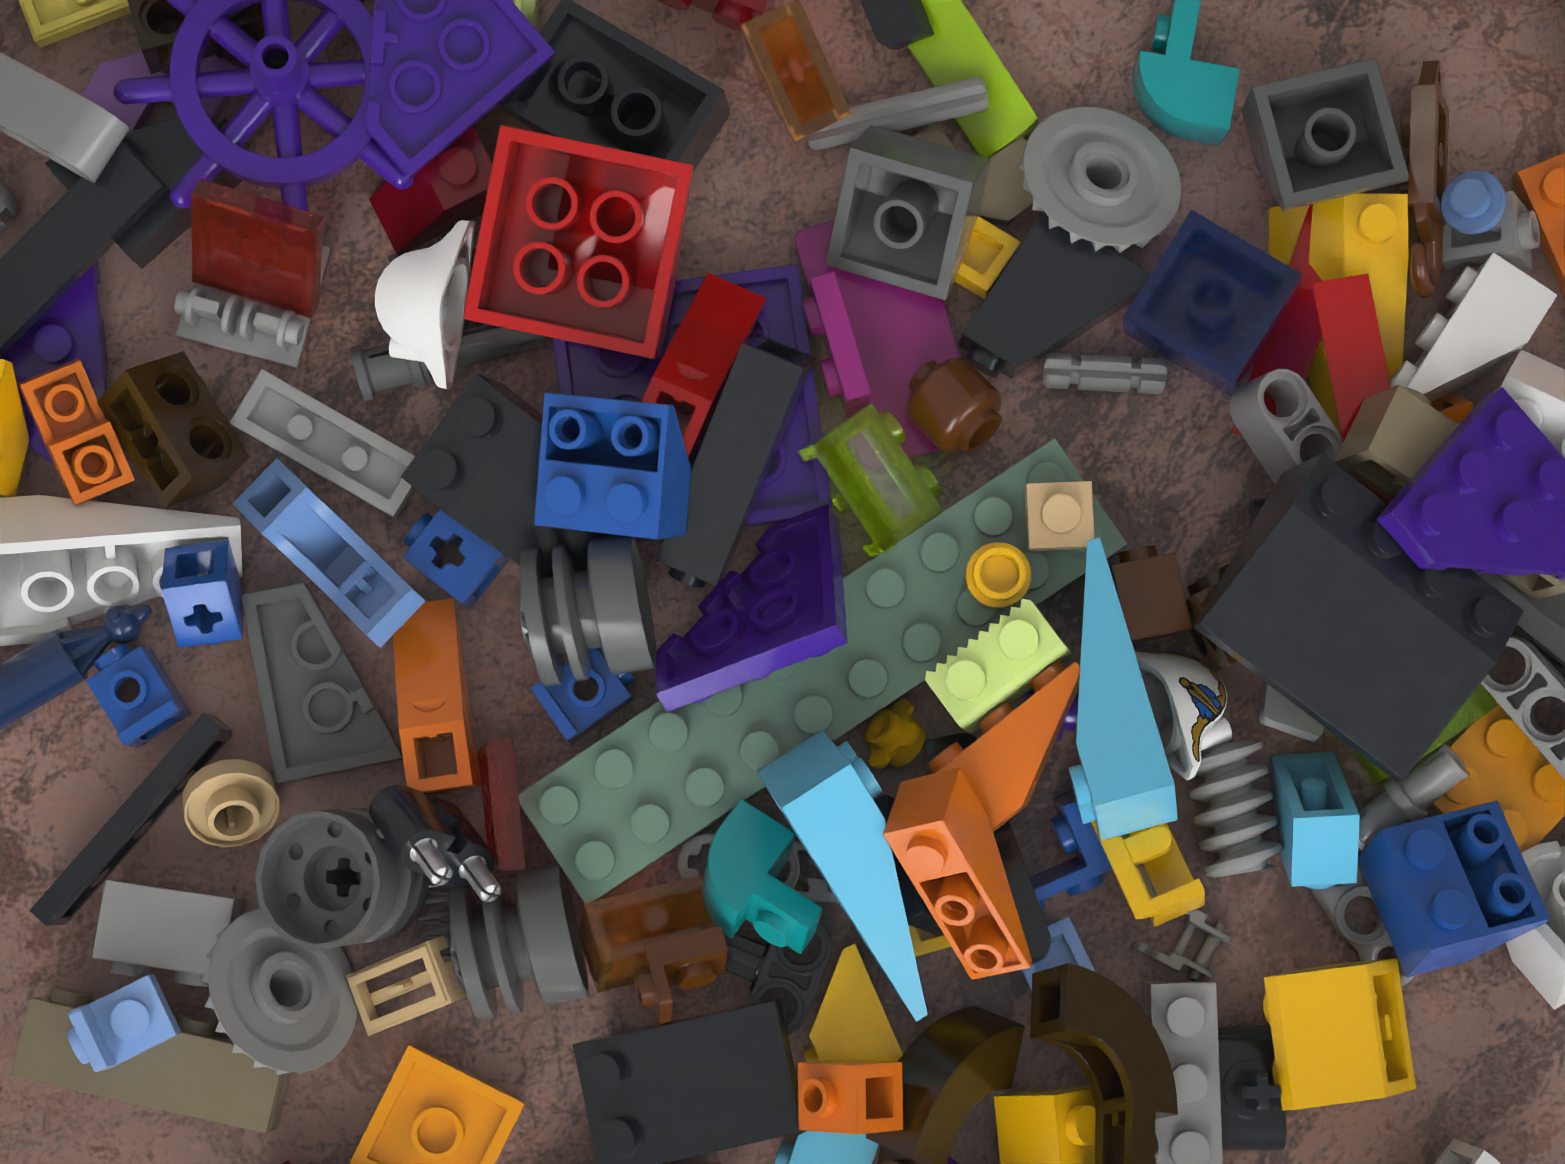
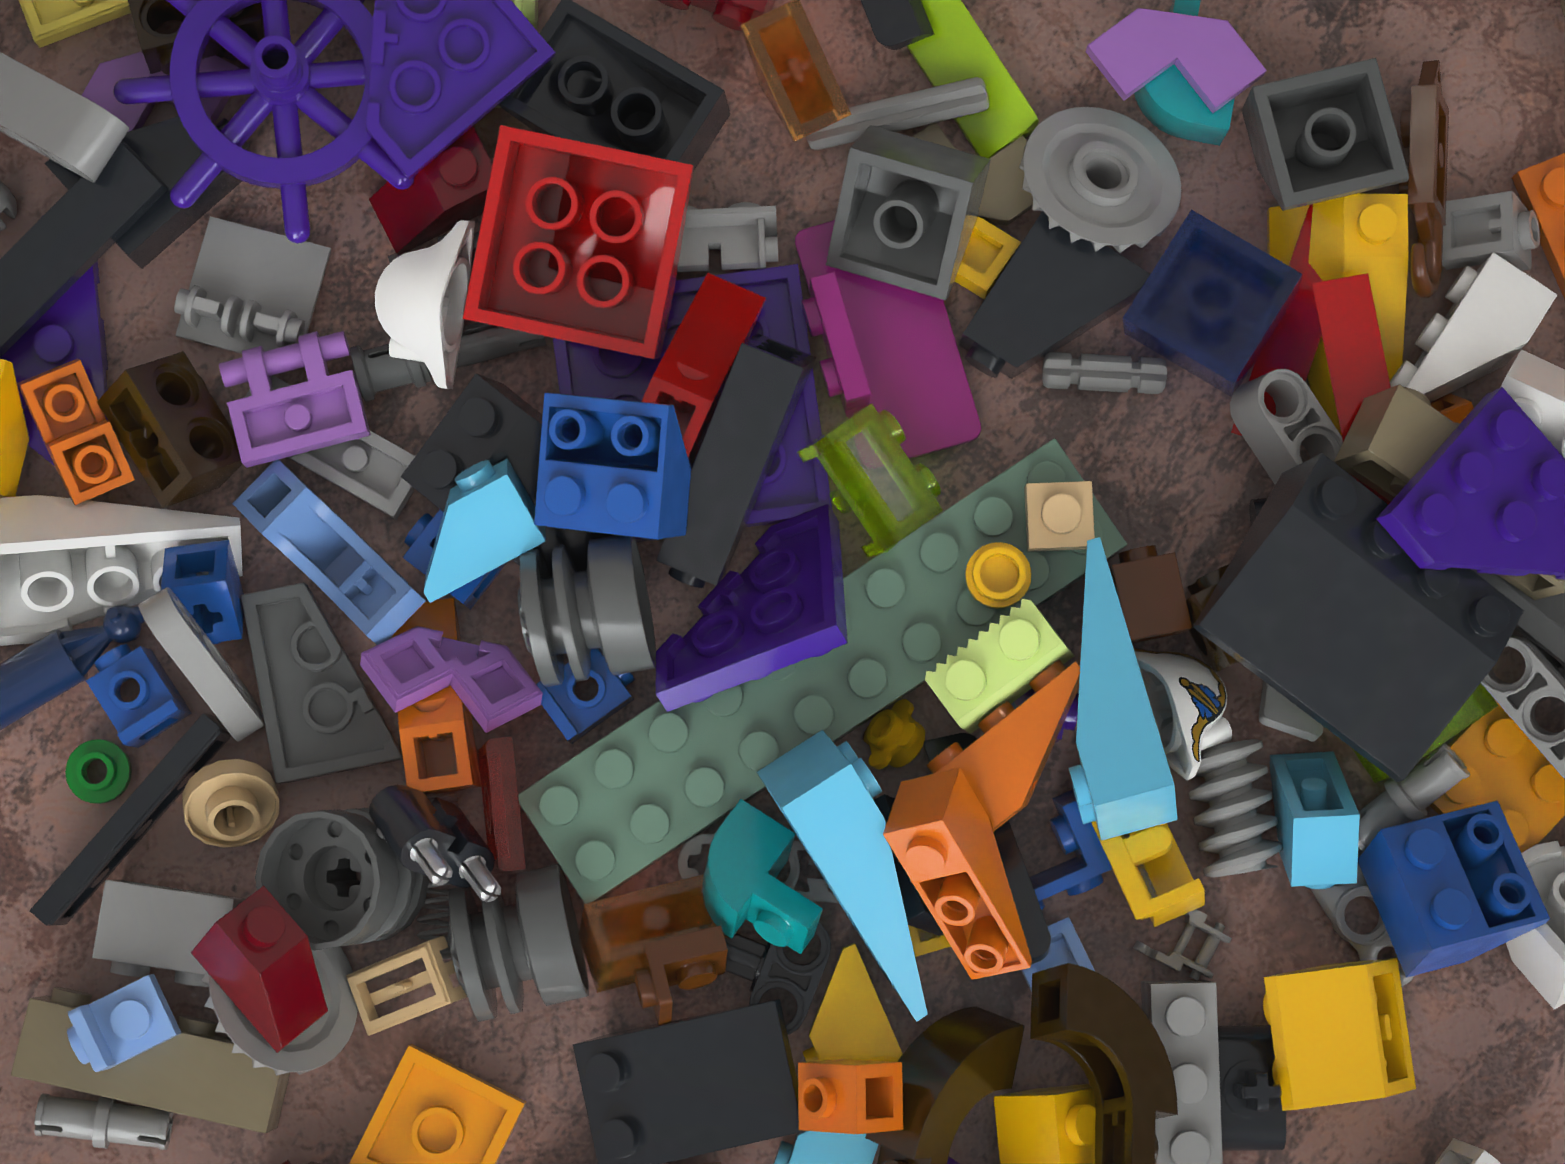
(103, 1122): none -> light grey pin
(117, 775): none -> green plate
(202, 663): none -> light grey beam
(256, 248): clear red tile -> none
(265, 968): none -> dark red slope
(297, 416): none -> medium lavender plate
(481, 527): none -> medium azure slope
(482, 675): none -> medium lavender tile
(741, 231): none -> light grey hinge
(954, 405): reddish brown head -> none
(1201, 48): none -> medium lavender tile
(1474, 202): medium blue plate -> none

